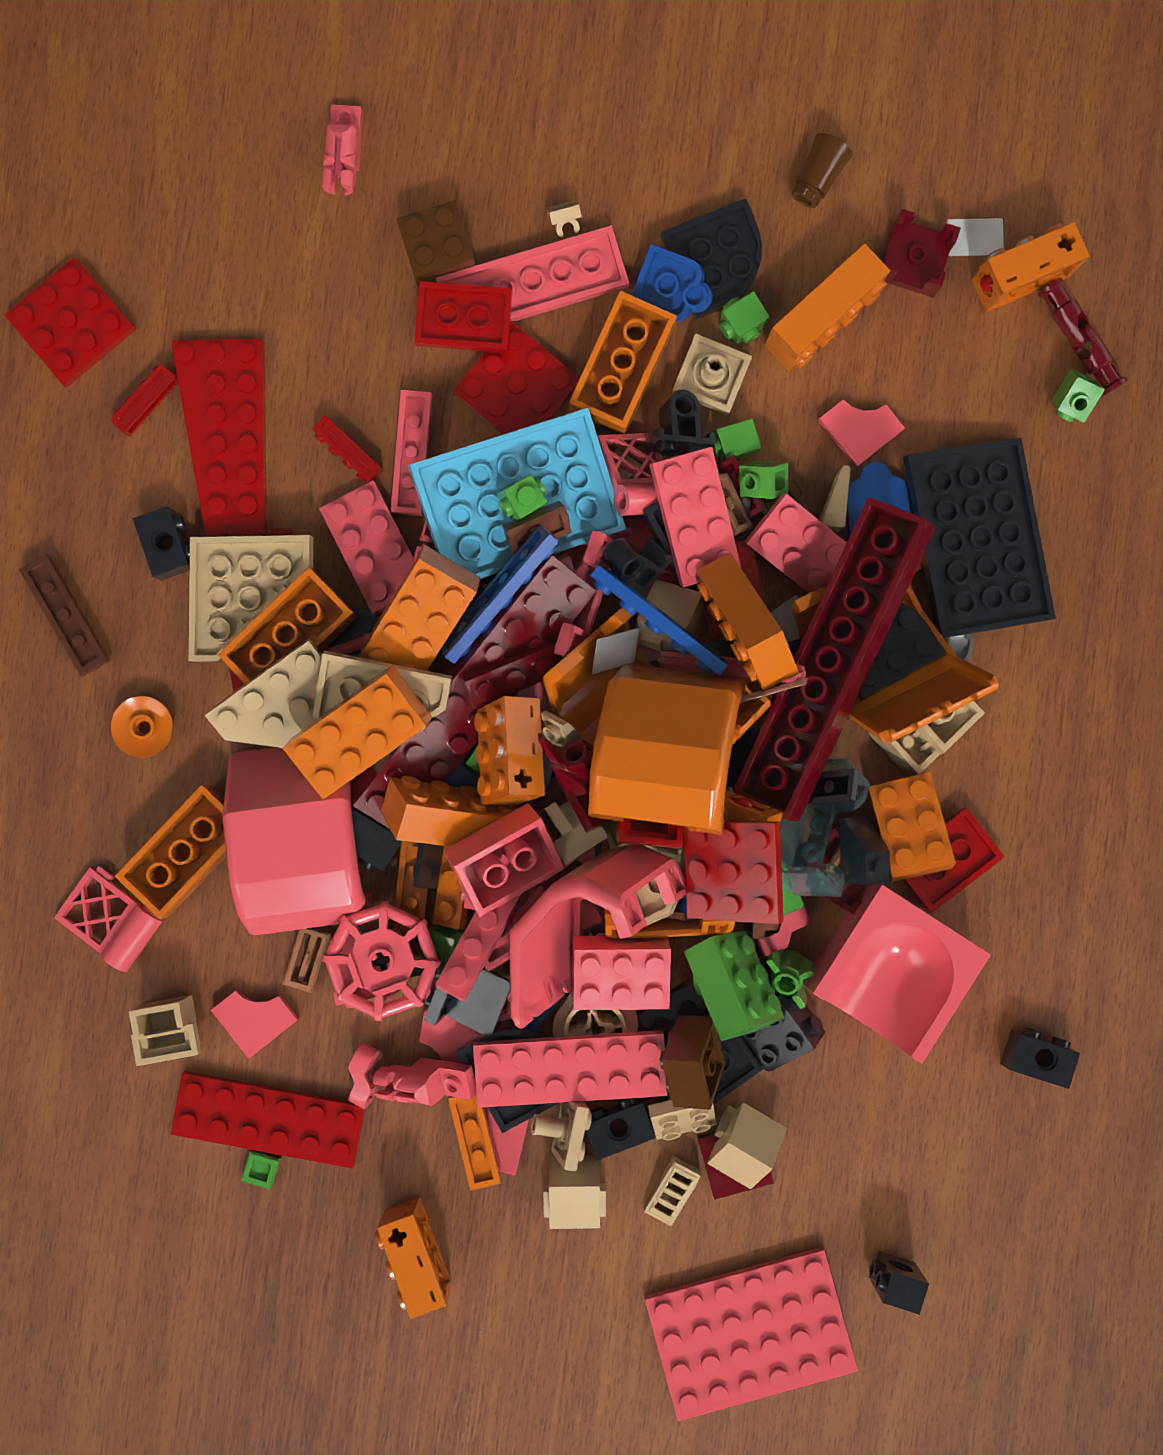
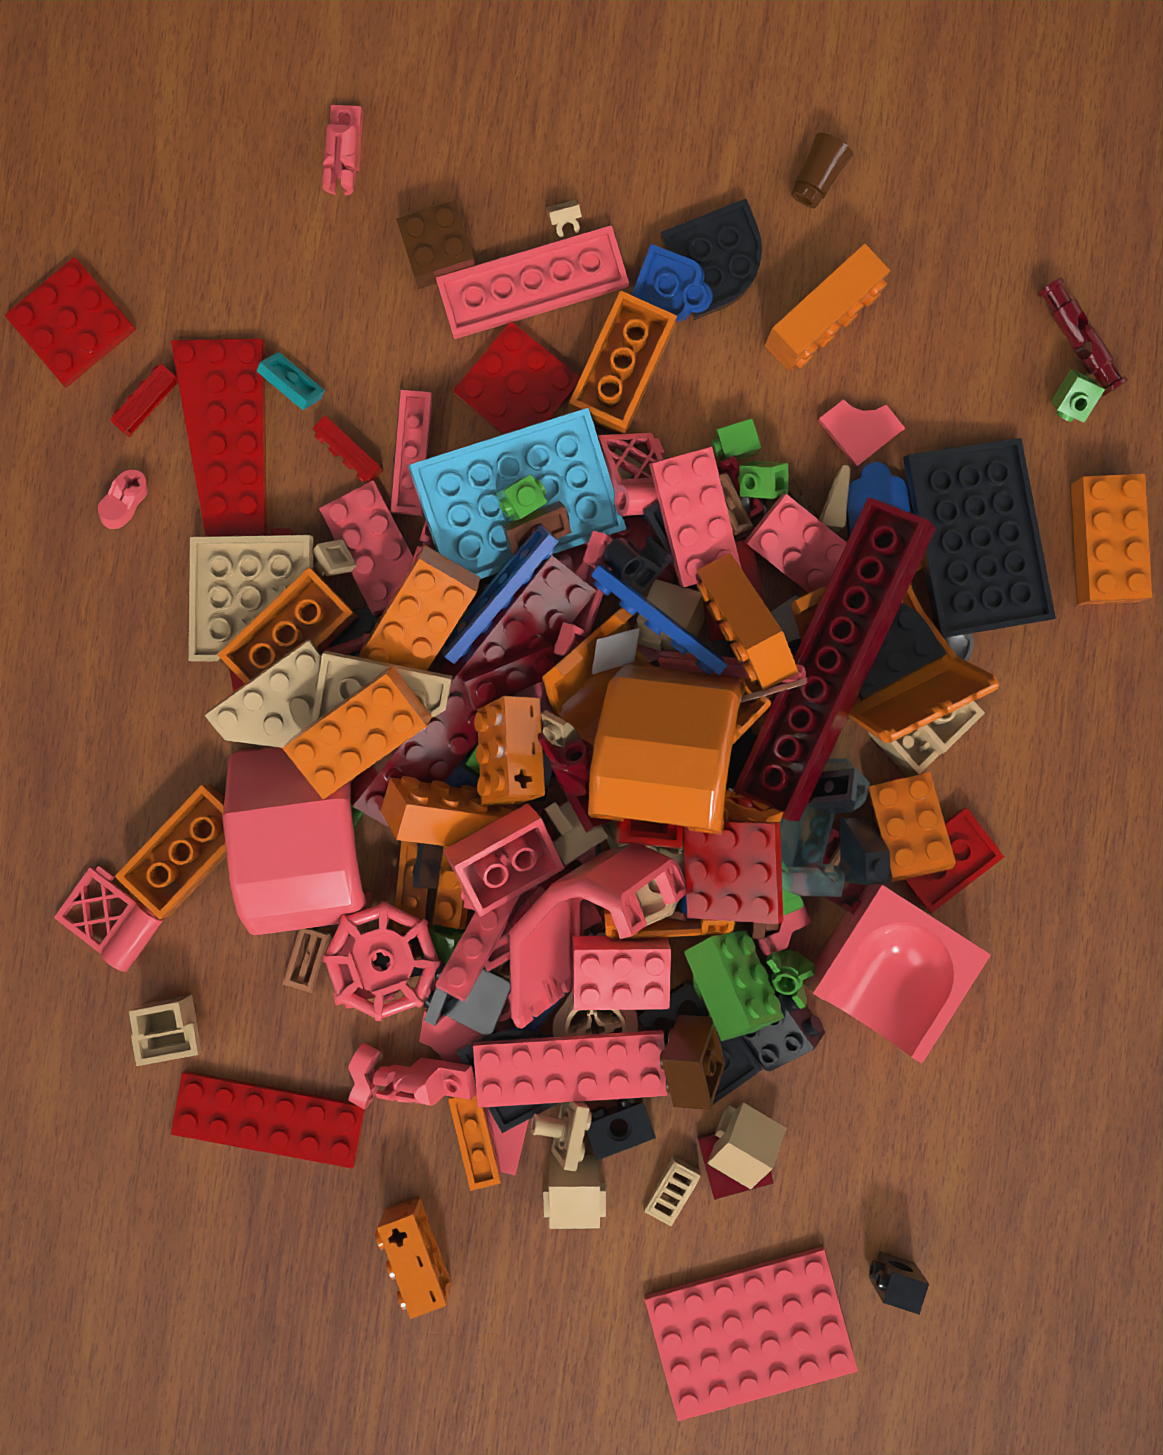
(64, 614): copper plate -> none
(122, 499): none -> coral piece
(127, 726): orange dish -> none
(152, 530): black brick -> none
(252, 1021): coral tile -> none
(261, 1169): bright green tile -> none
(290, 380): none -> teal plate
(333, 558): none -> tan tile
(373, 841): black slope -> none
(463, 317): red plate -> none
(672, 1121): tan plate -> none
(679, 431): black pin -> none
(713, 373): tan plate -> none
(743, 319): bright green brick -> none
(918, 254): dark red panel -> none
(977, 236): white sticker -> none
(1029, 265): orange piece -> none
(1056, 1067): black brick -> none
(1111, 539): none -> orange brick

